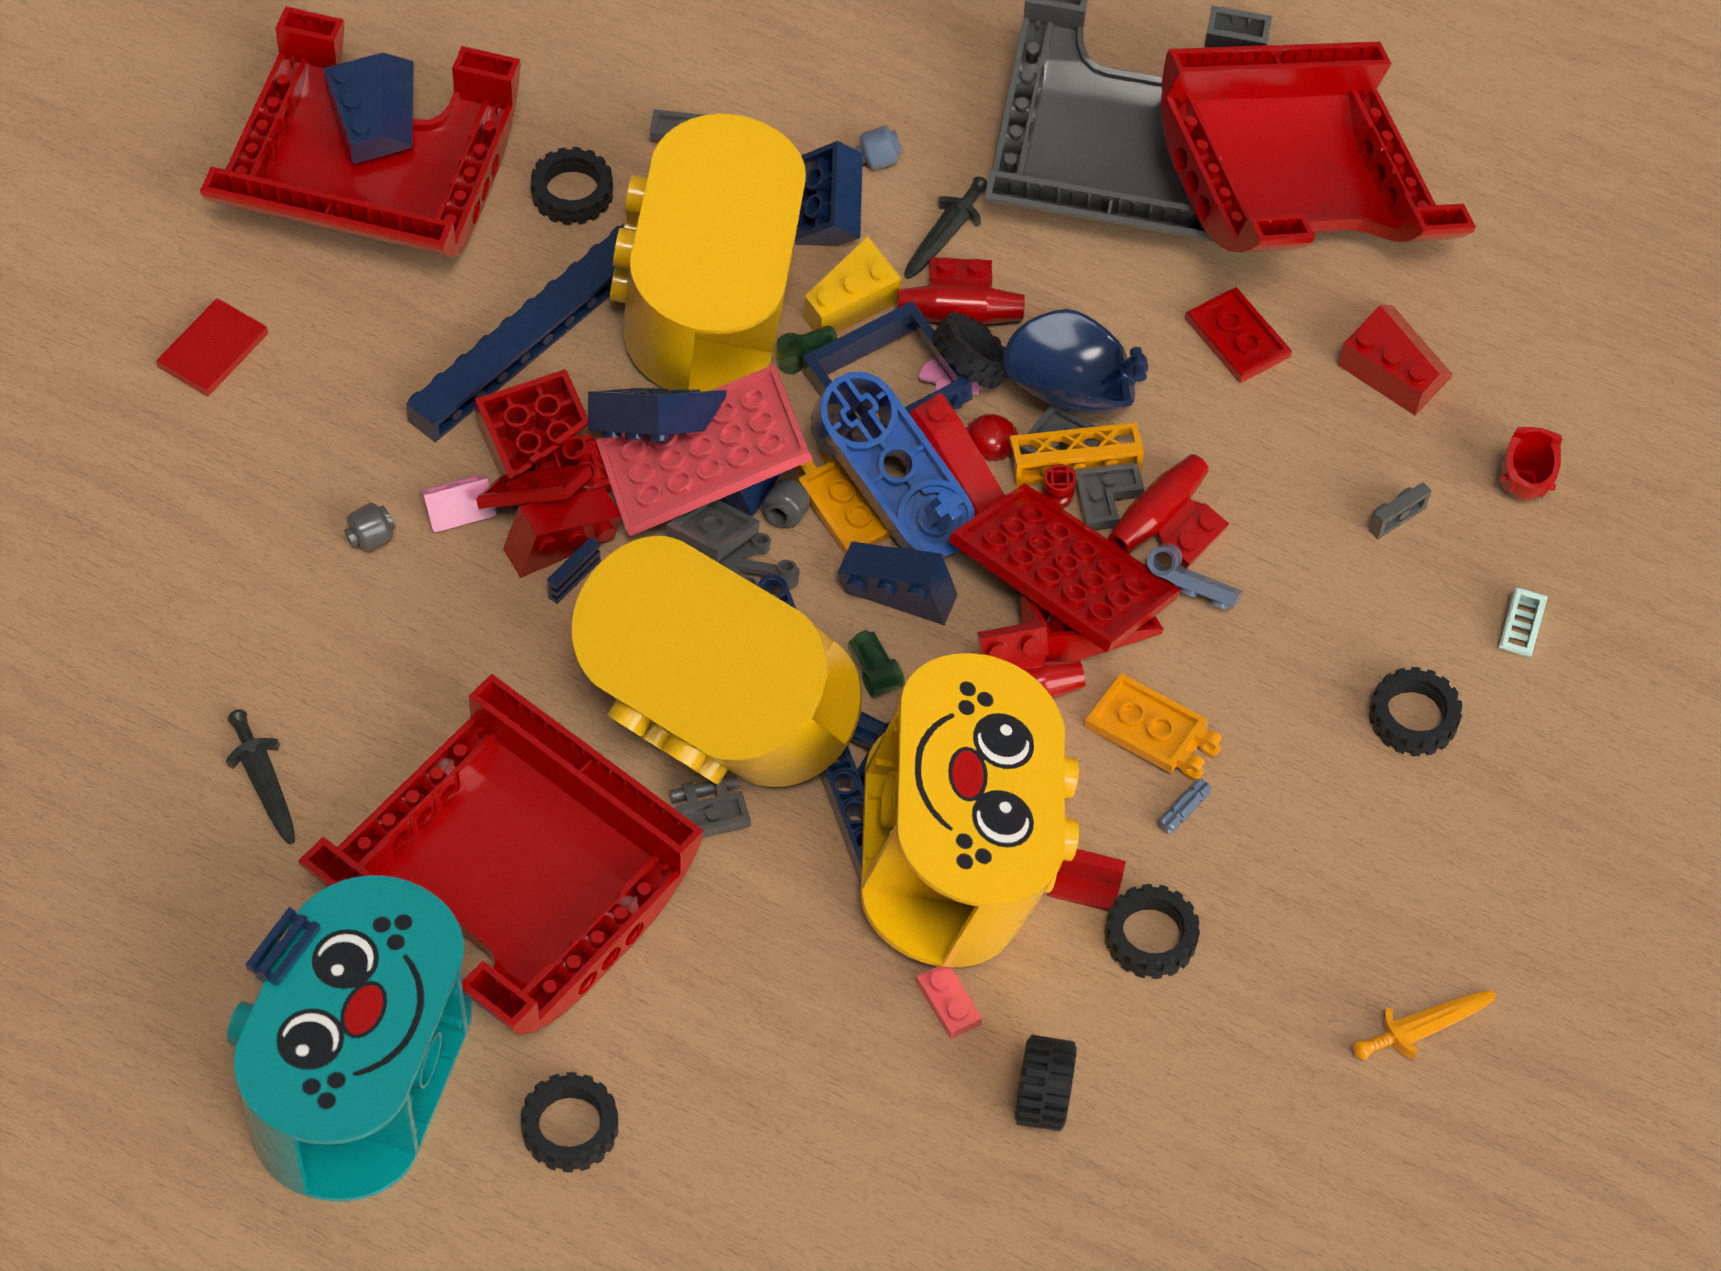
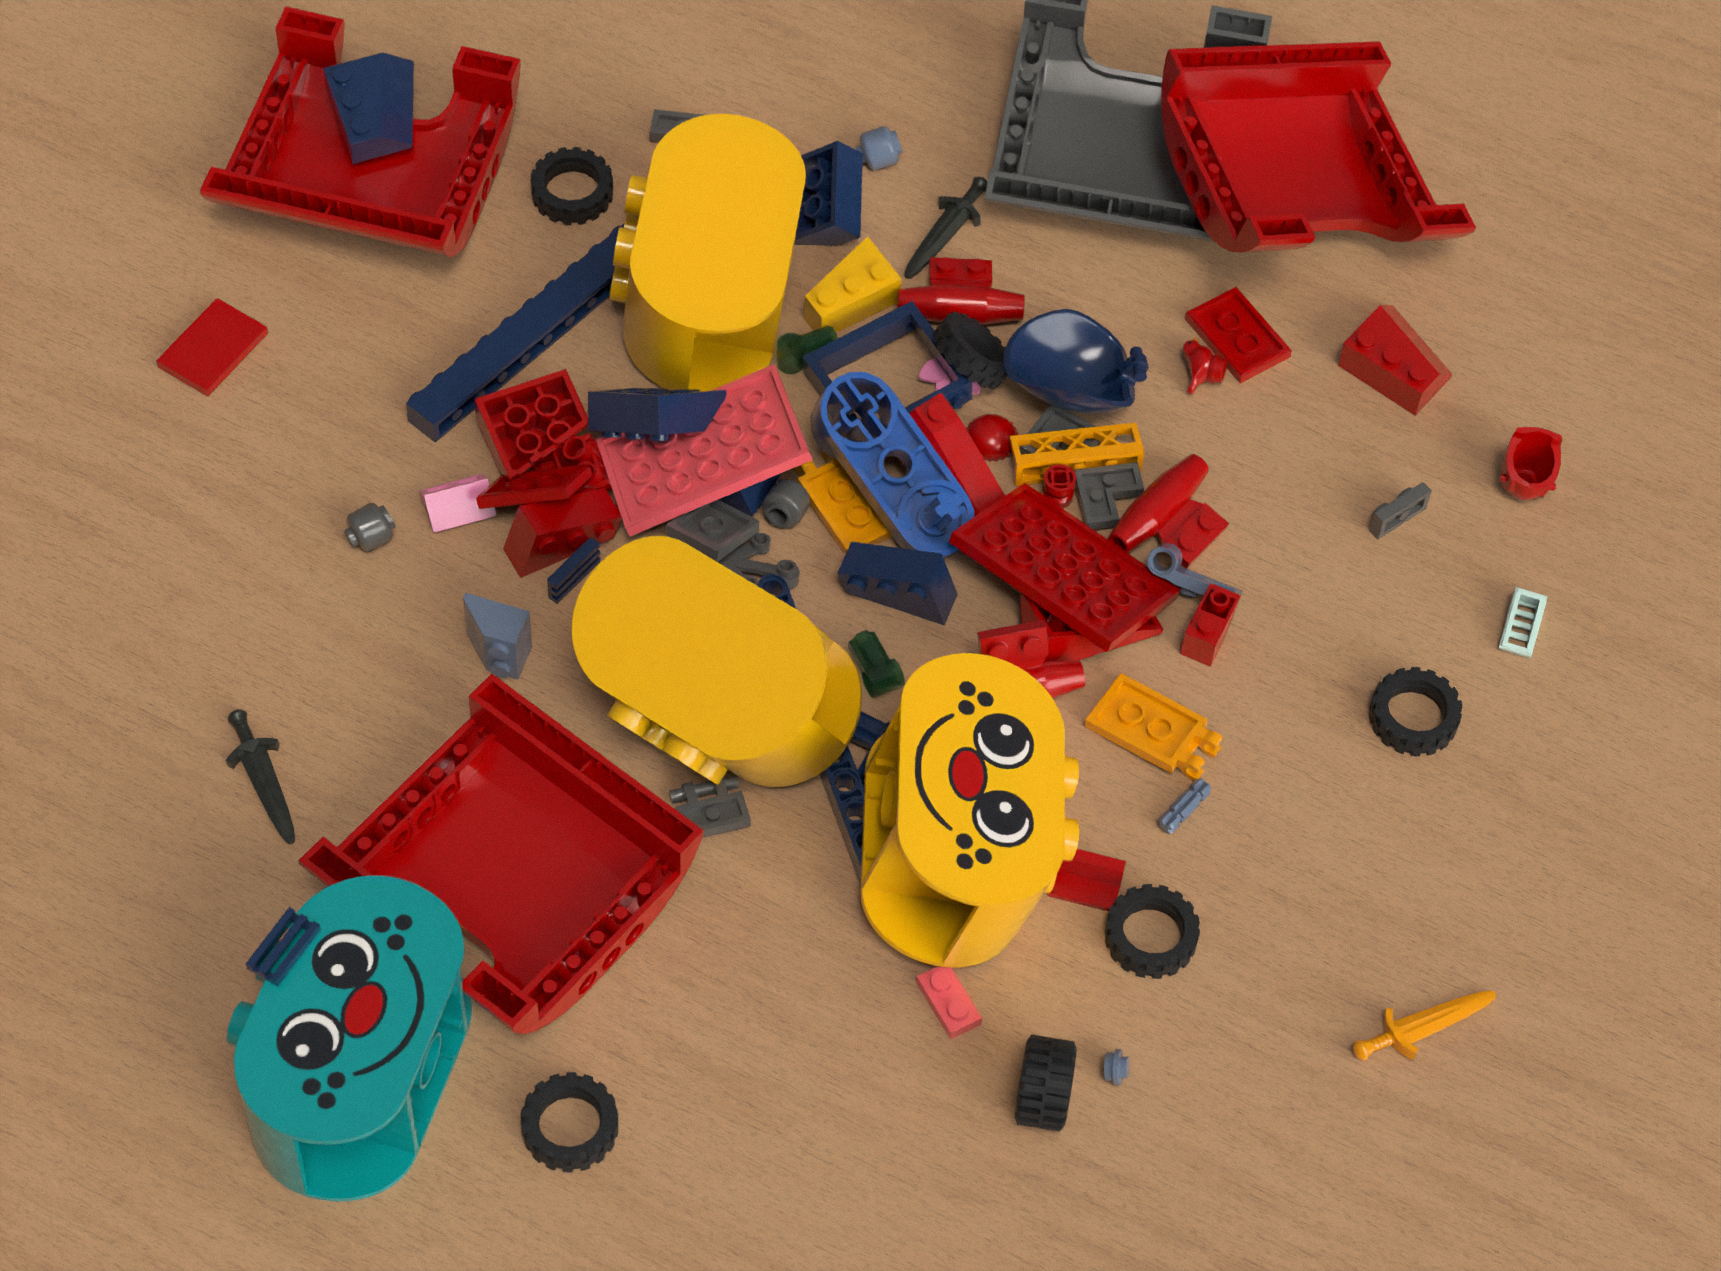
(498, 635): none -> sand blue slope
(1116, 1066): none -> sand blue plate
(1203, 365): none -> red animal
(1209, 624): none -> red slope

